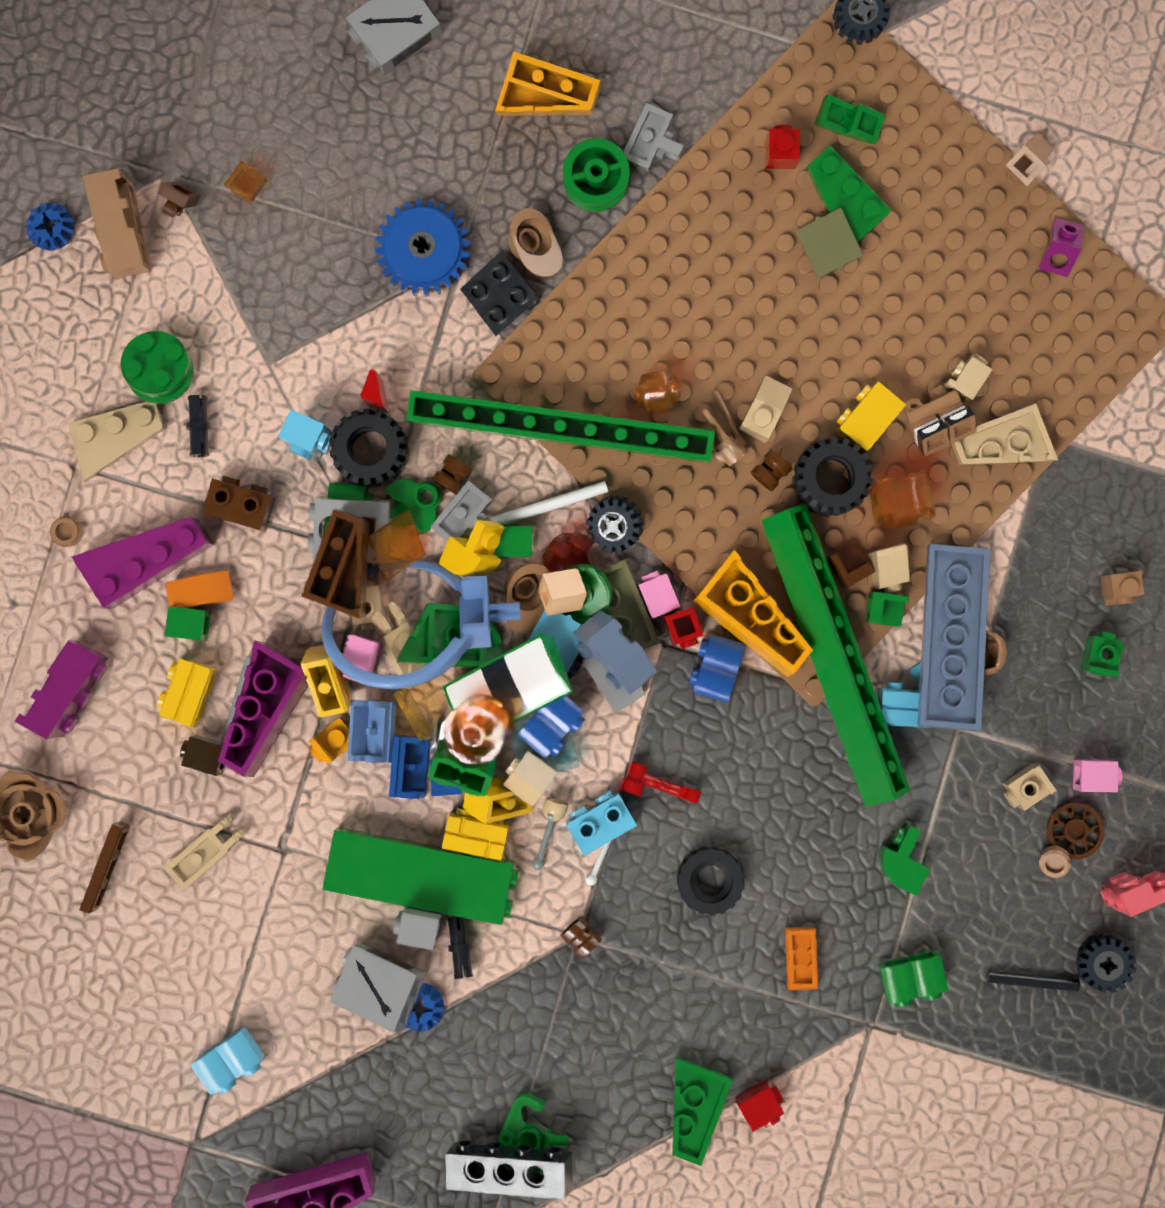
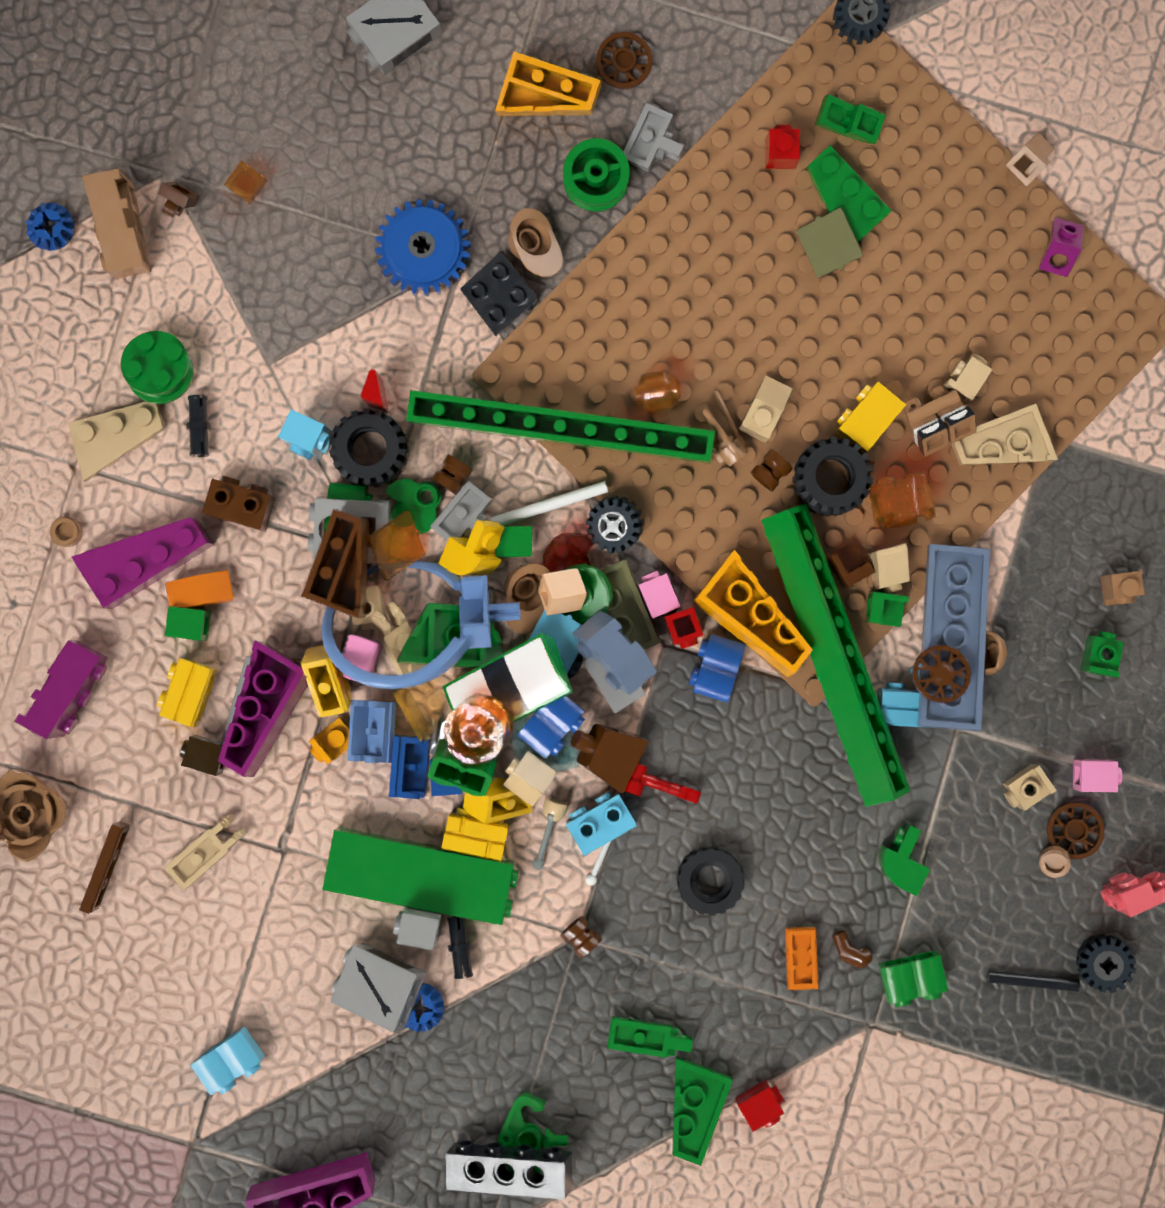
(609, 753): none -> reddish brown torso
(624, 60): none -> reddish brown wheel
(646, 1038): none -> green hinge
(856, 957): none -> reddish brown arm
(941, 674): none -> reddish brown wheel

